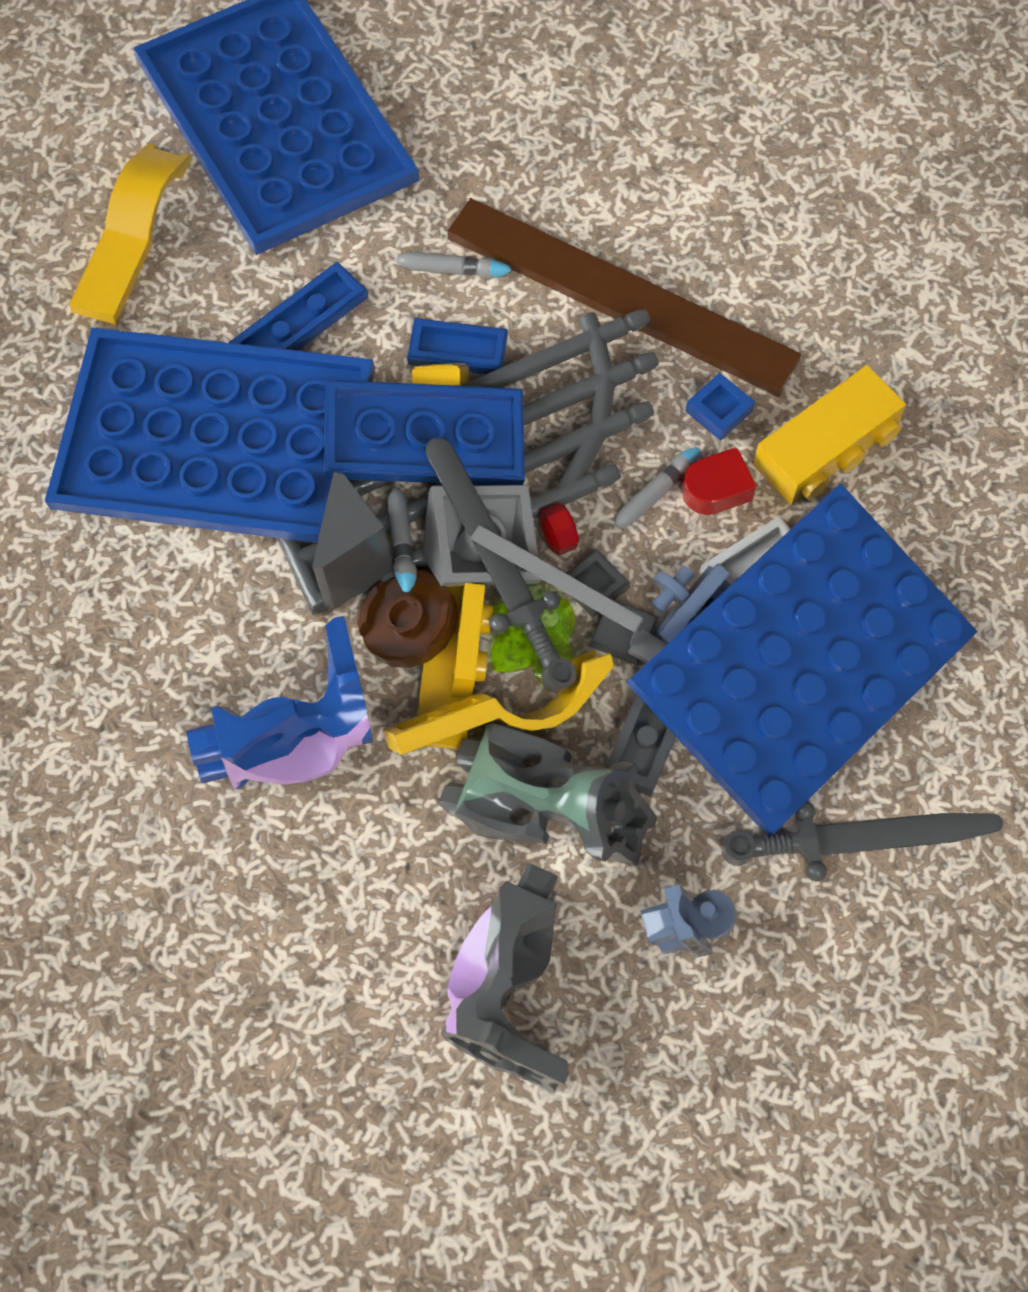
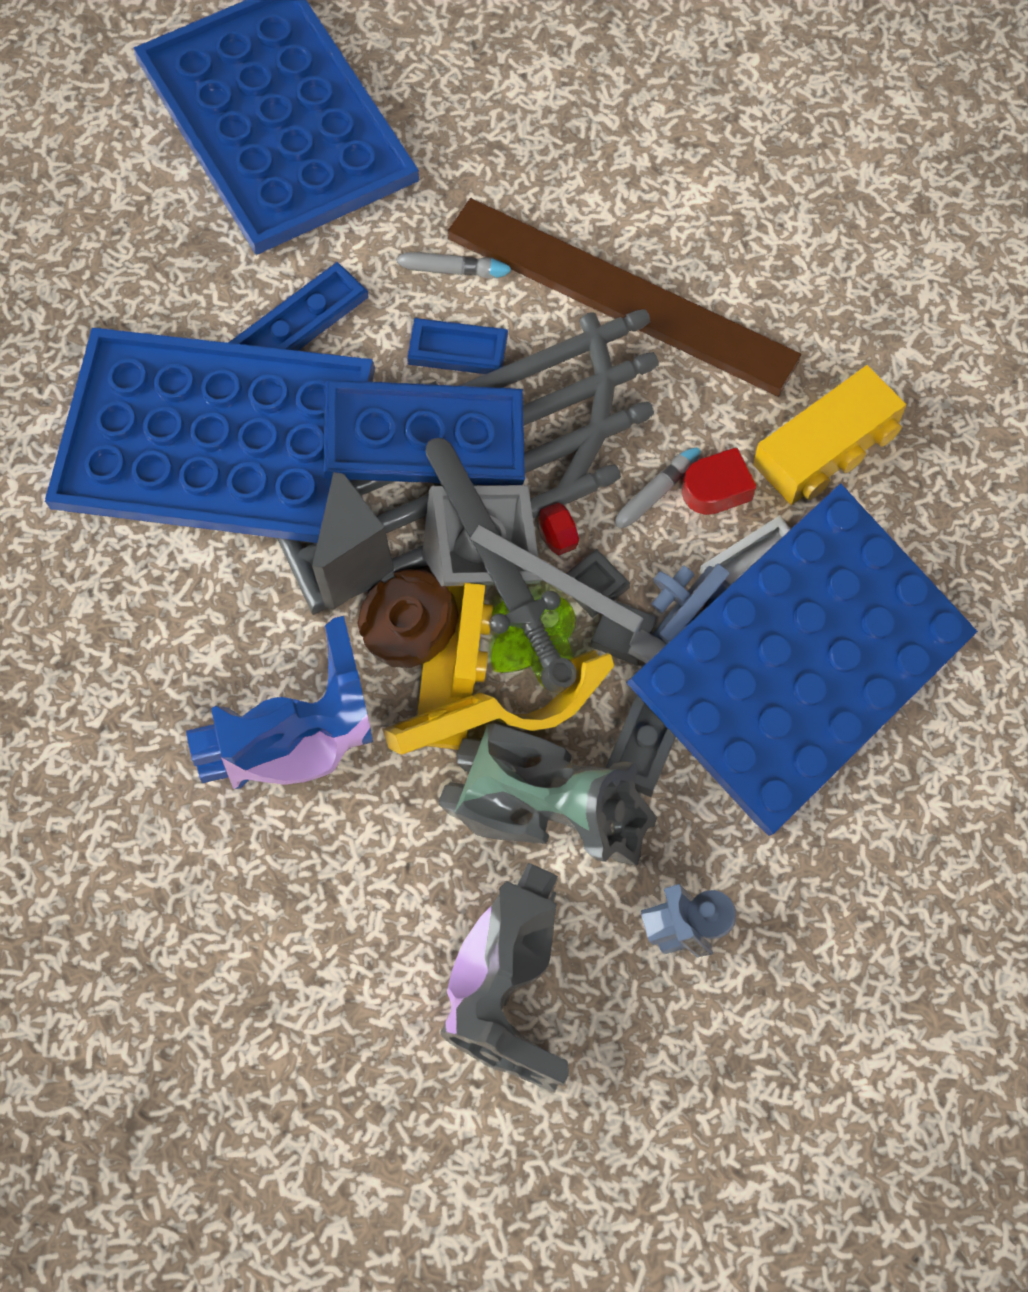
(126, 233): yellow piece -> none
(404, 566): light grey piece -> none
(441, 374): yellow tile -> none
(720, 406): blue plate -> none
(857, 836): dark grey sword -> none

